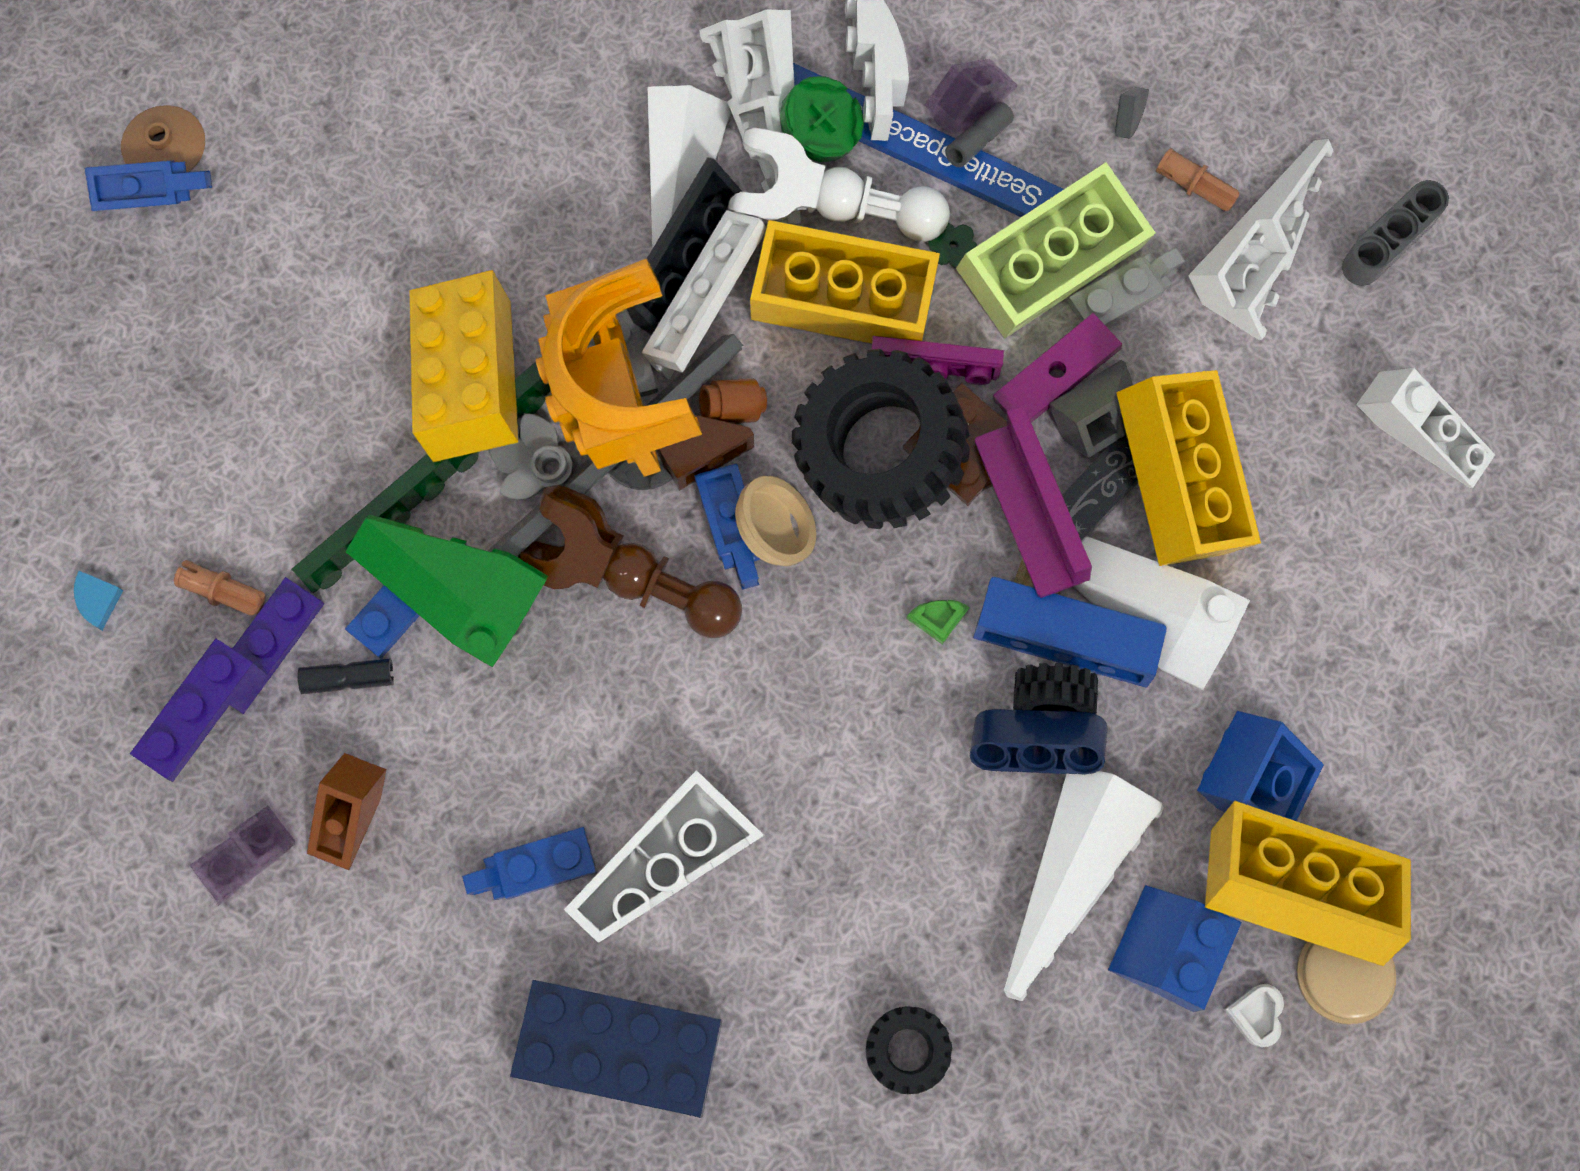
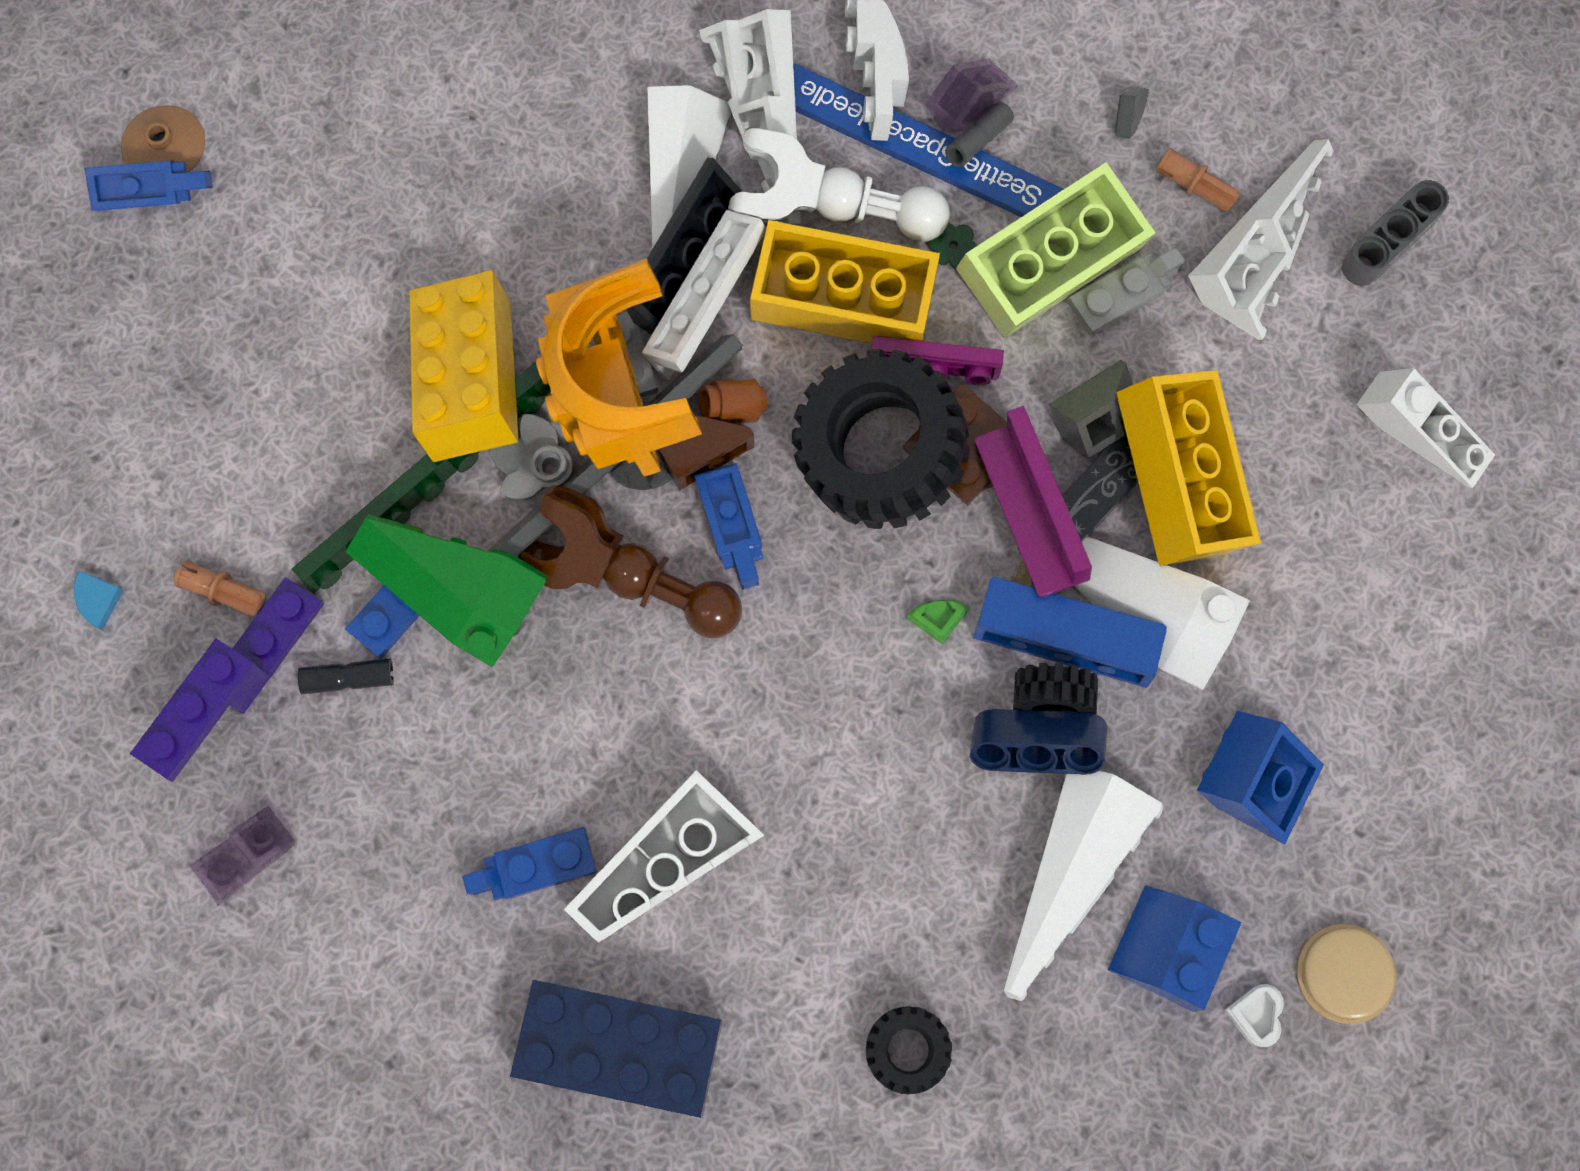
(345, 809): dark orange slope -> none
(766, 524): tan piece -> none
(822, 118): green tile -> none
(1075, 354): magenta tile -> none
(1309, 884): yellow brick -> none

